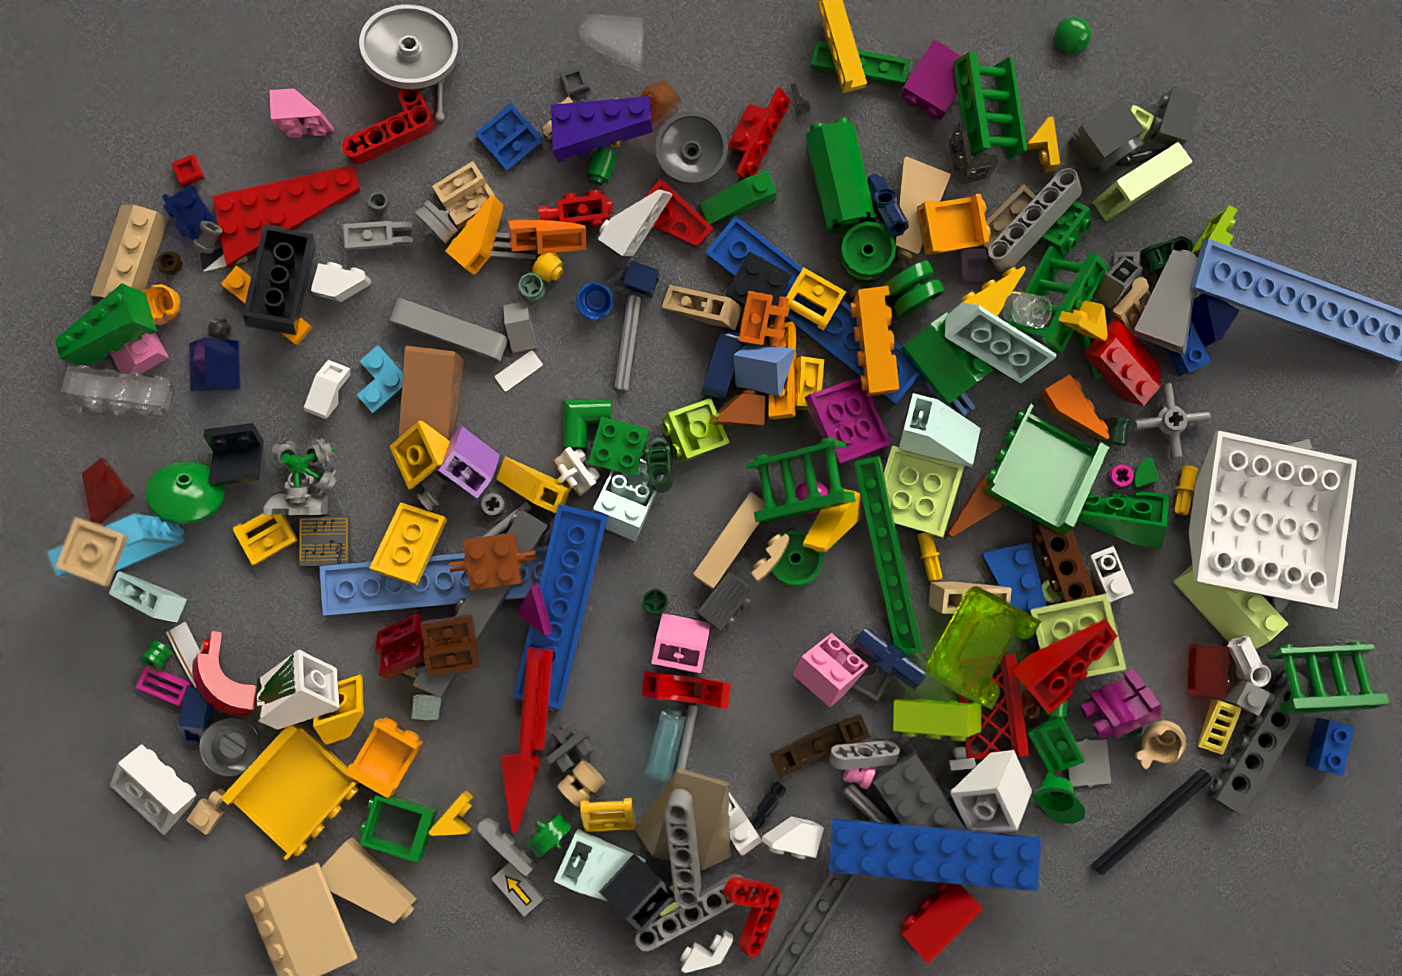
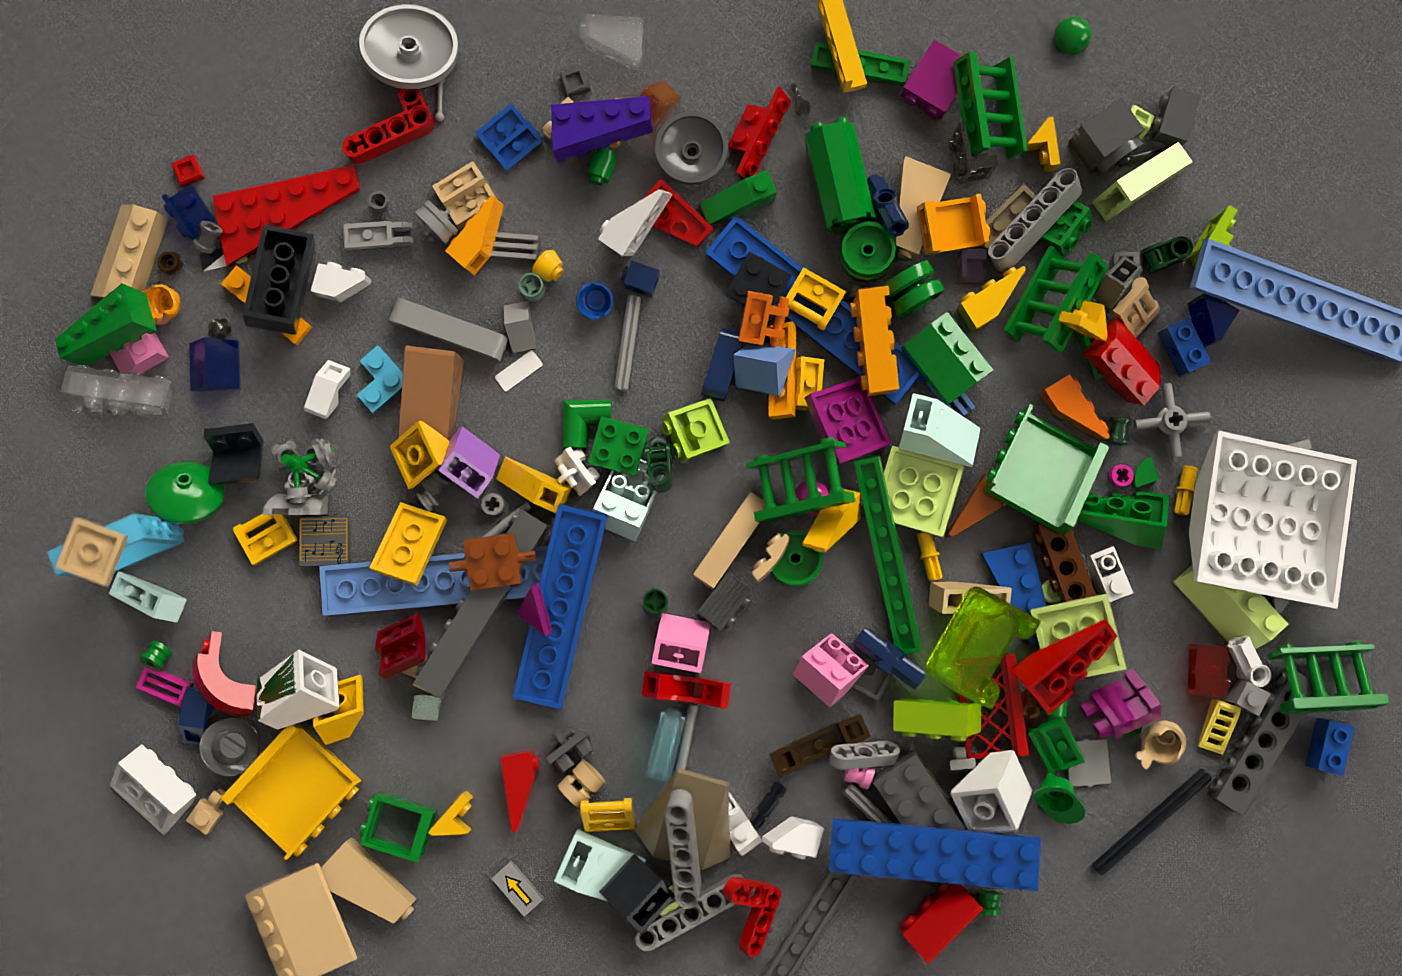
(104, 491): clear red wing -> none
(184, 647): white sticker -> none
(297, 115): bright pink slope -> none
(385, 757): light orange panel -> none
(450, 645): reddish brown slope -> none
(505, 846): light grey hinge -> none
(535, 701): red fence -> none
(546, 236): orange slope -> none
(548, 835): green wheel -> none
(582, 207): red brick -> none
(700, 957): white slope -> none
(703, 306): tan slope -> none
(742, 411): dark orange slope -> none
(989, 901): none -> green wheel
(996, 342): light aqua slope -> none
(1027, 309): clear wheel -> none
(1170, 306): light grey slope -> none

